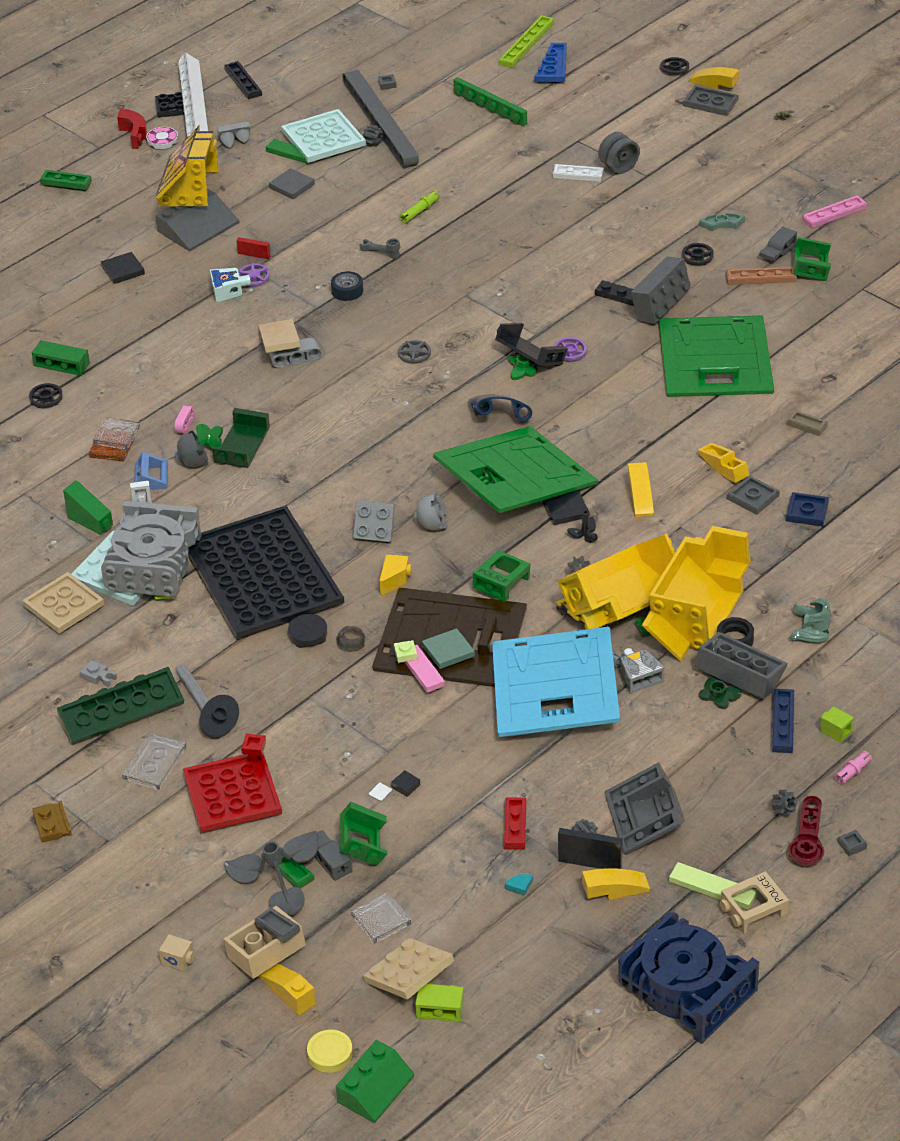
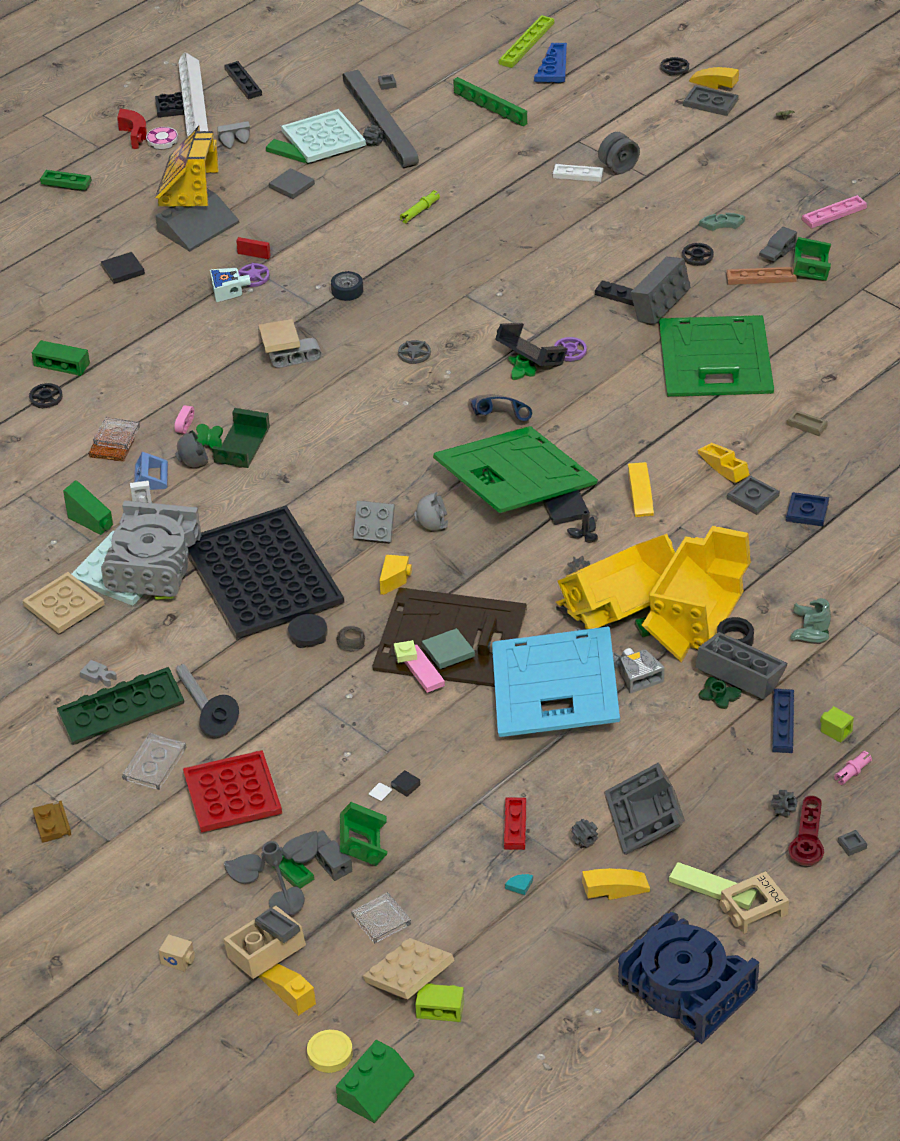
(253, 745): red tile -> none
(392, 247): dark grey brick -> none
(498, 584): green window -> none
(589, 849): black tile -> none

